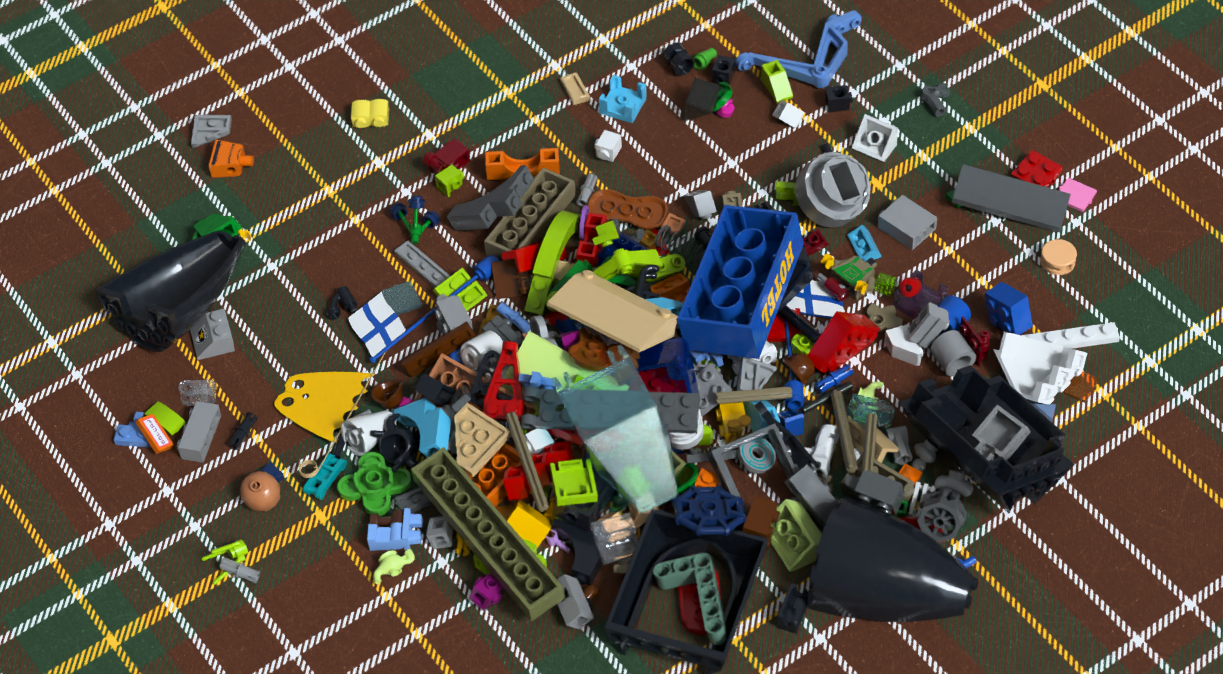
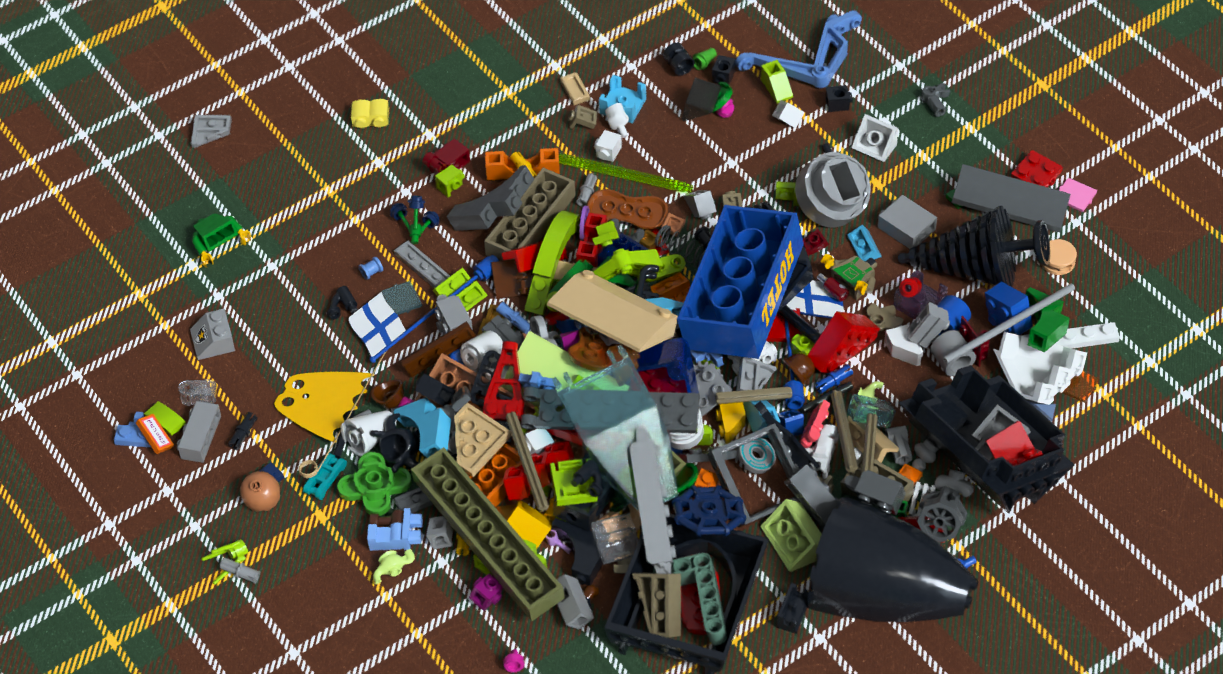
(171, 290): black panel -> none
(228, 159): orange torso -> none
(370, 268): none -> medium blue bush
(513, 662): none -> dark pink tile
(518, 160): none -> yellow pin
(582, 116): none -> dark tan bracket
(584, 473): none -> black plant
(617, 118): none -> white piece
(625, 173): none -> clear neon green piece
(651, 501): none -> light grey hinge
(661, 602): none -> dark tan wedge
(735, 426): pearl gold piece -> none
(761, 517): reddish brown brick -> none
(814, 425): none -> coral hinge
(885, 284): clear neon green plate -> none
(980, 249): none -> black plant
(1007, 324): none -> light grey piece
(1013, 445): none -> bracket
(1050, 322): none -> green arch

